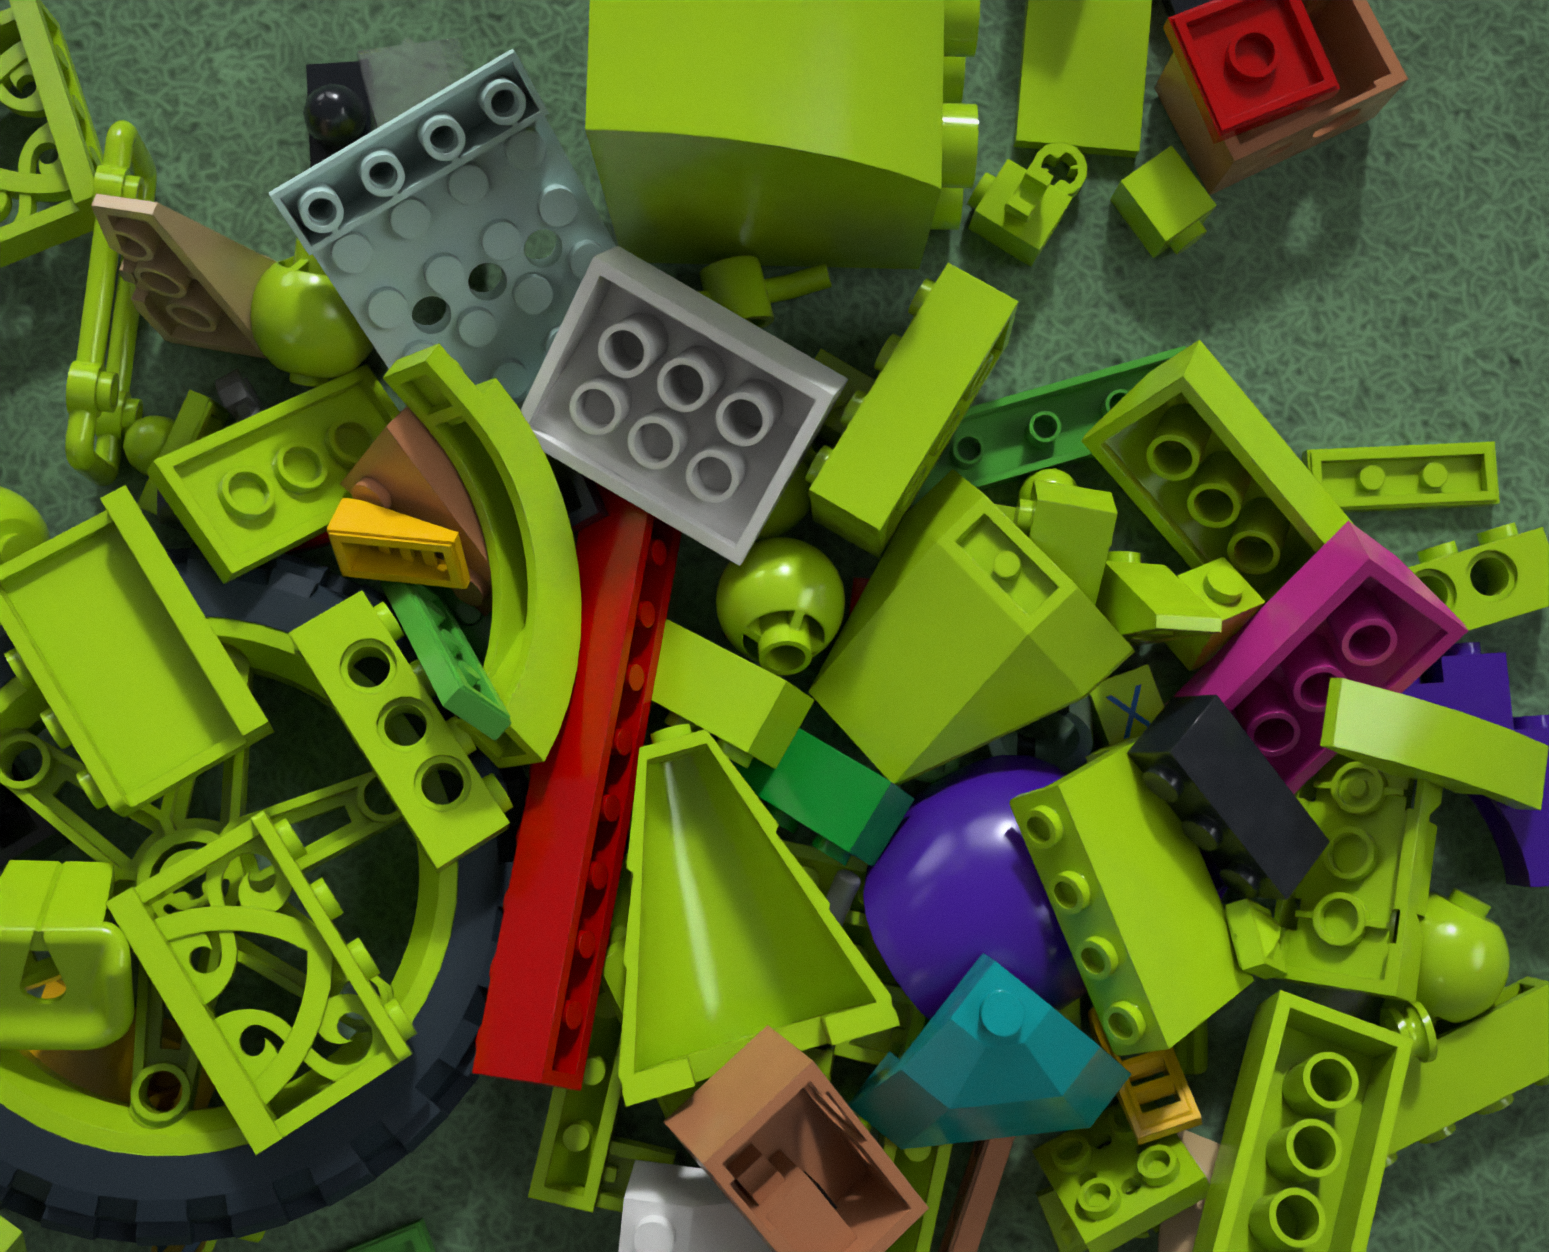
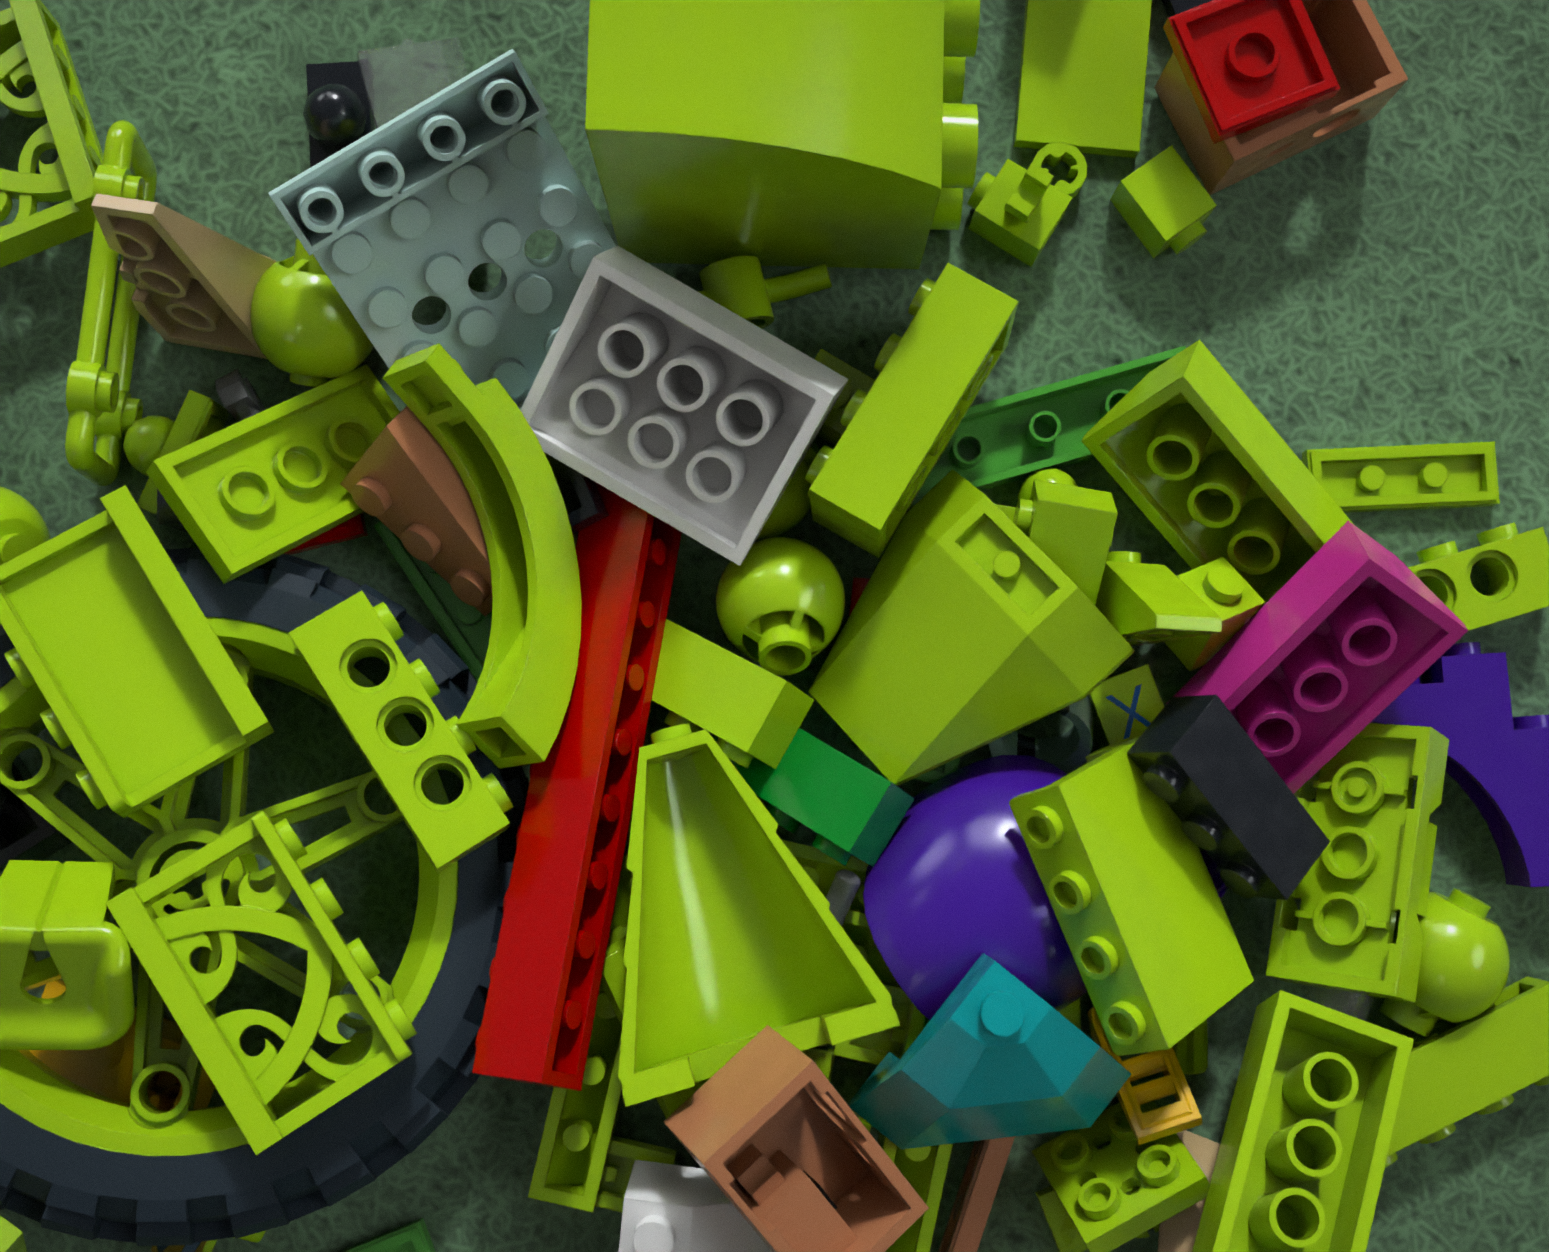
(384, 543): yellow slope -> none
(447, 657): bright green tile -> none
(1255, 939): lime tile -> none
(1413, 1023): lime bush -> none
(1434, 744): lime slope -> none

